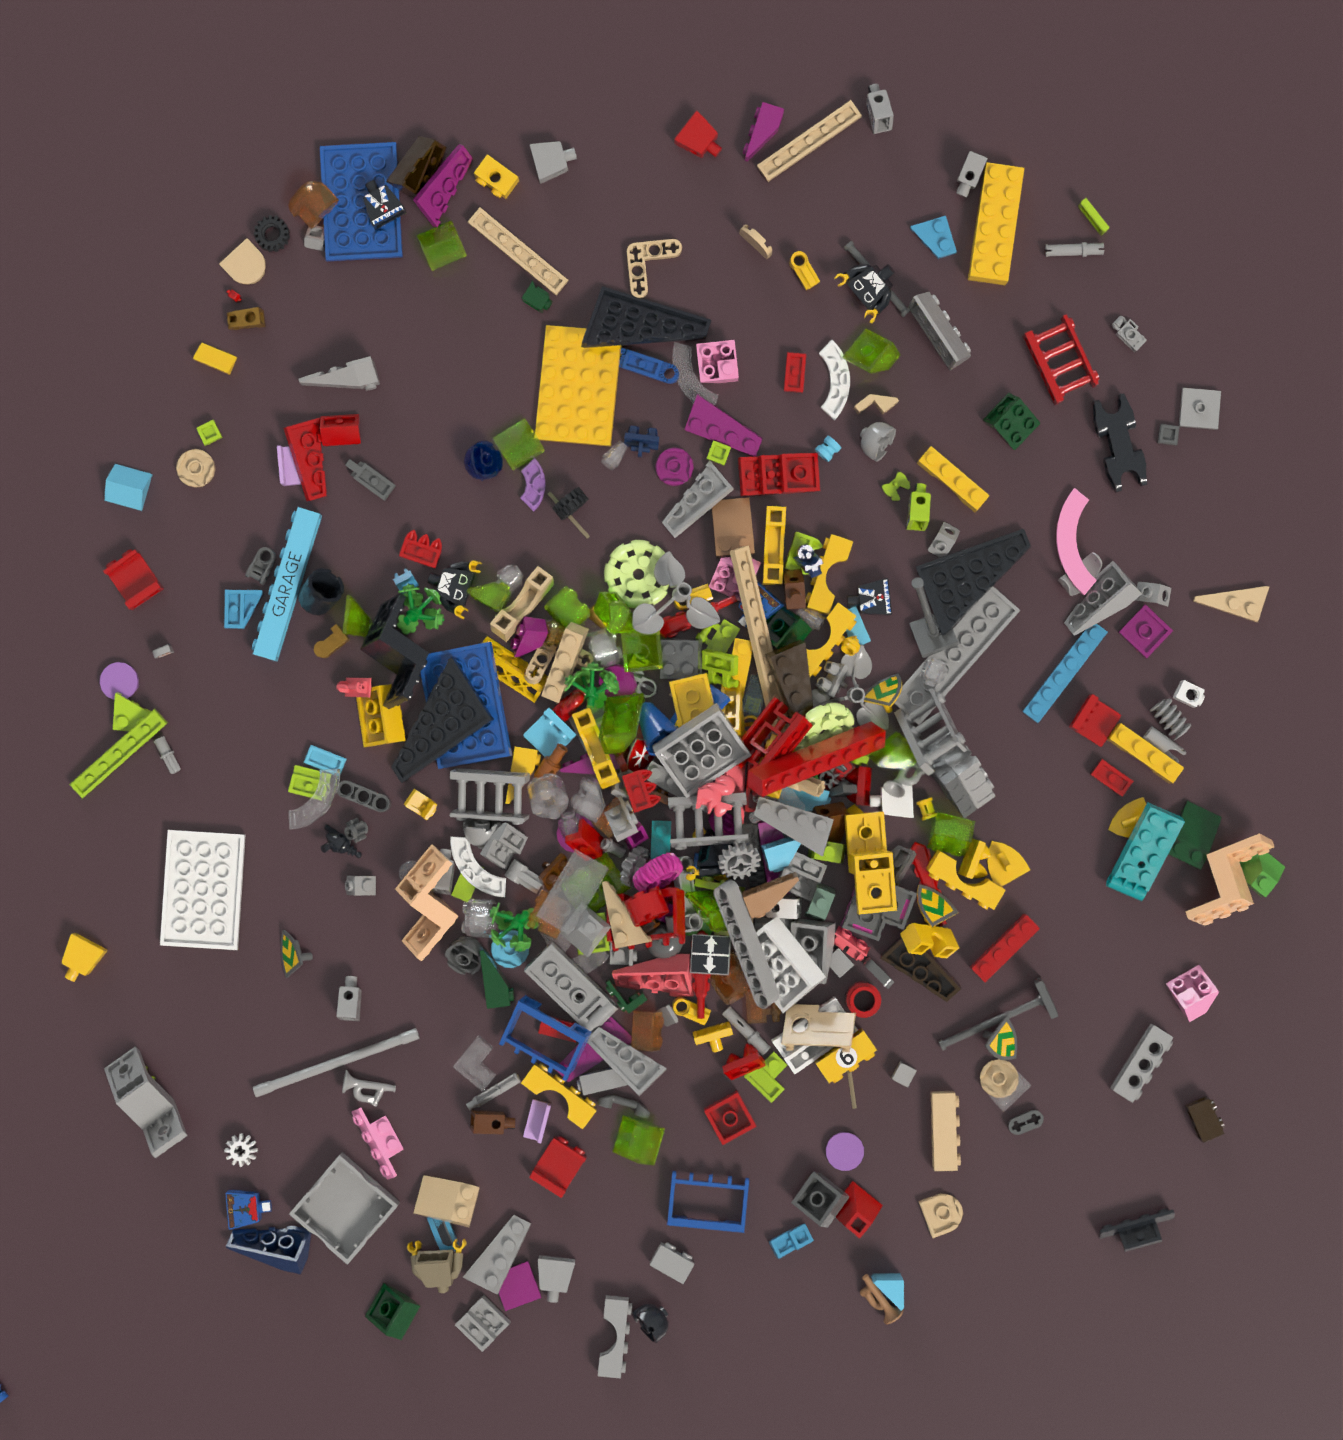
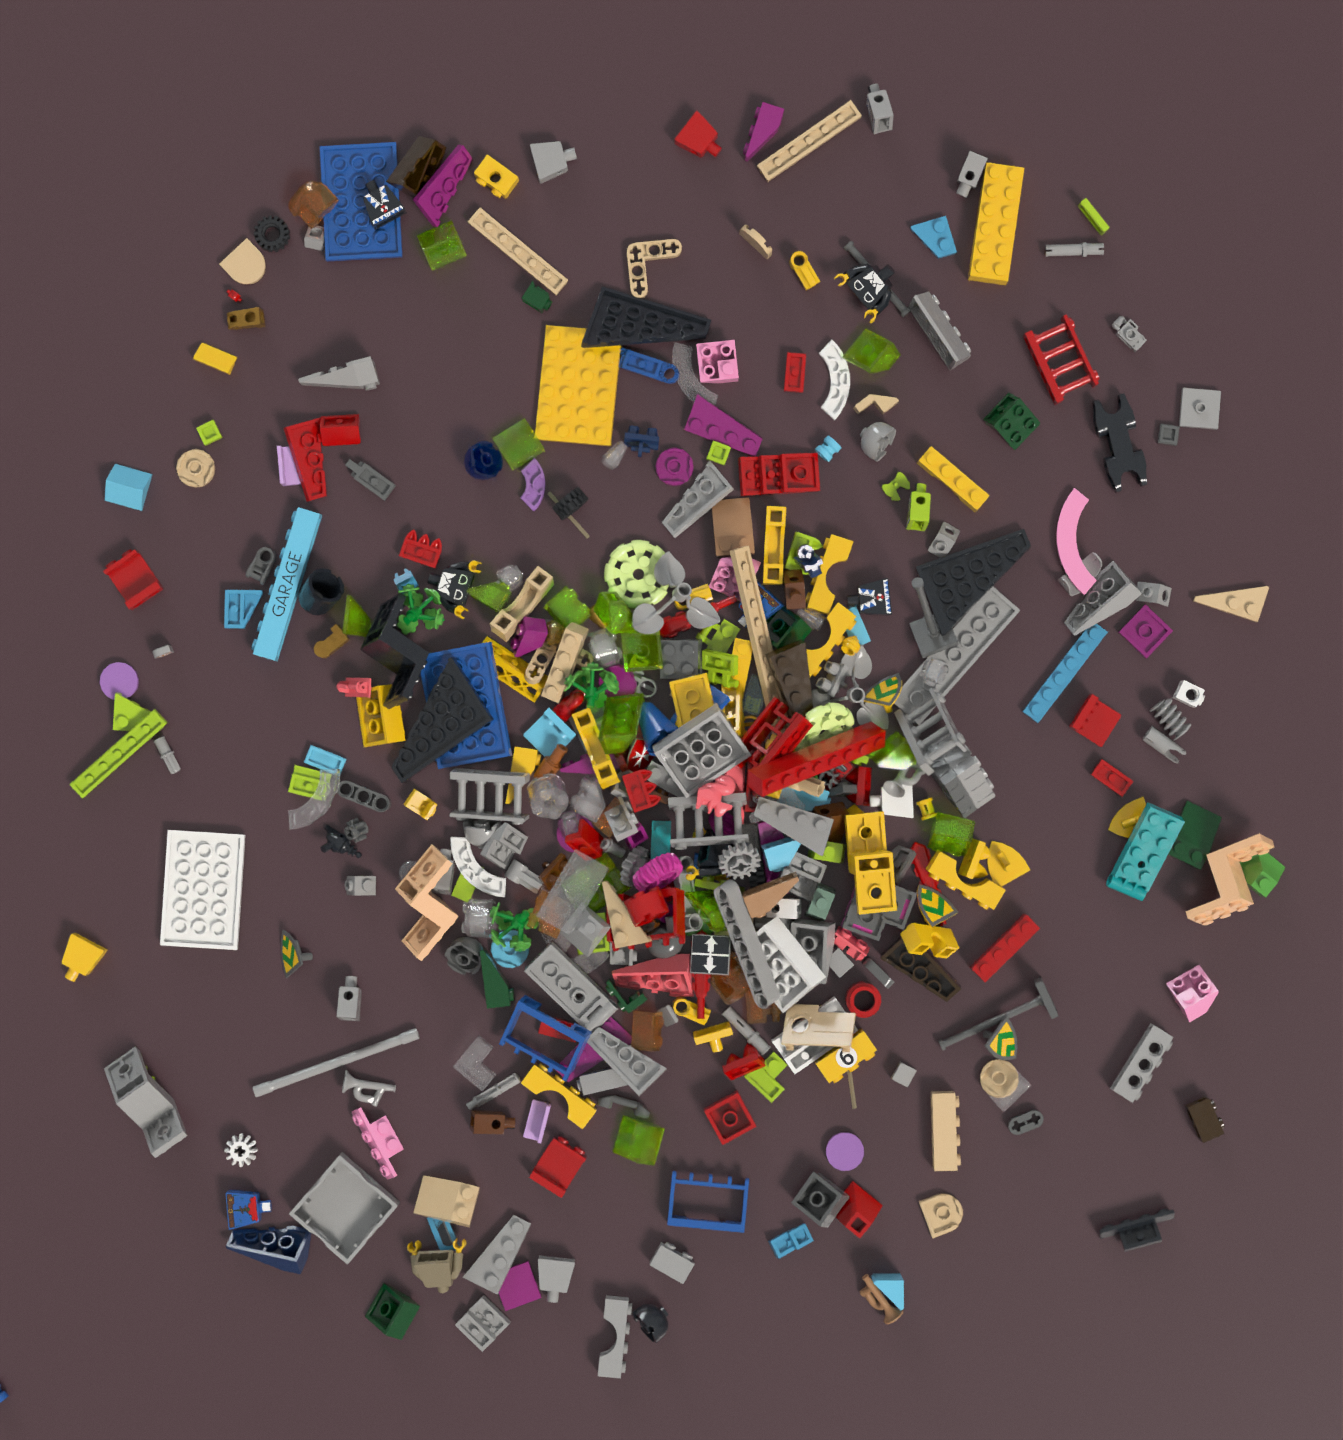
(1145, 752): yellow arch -> none

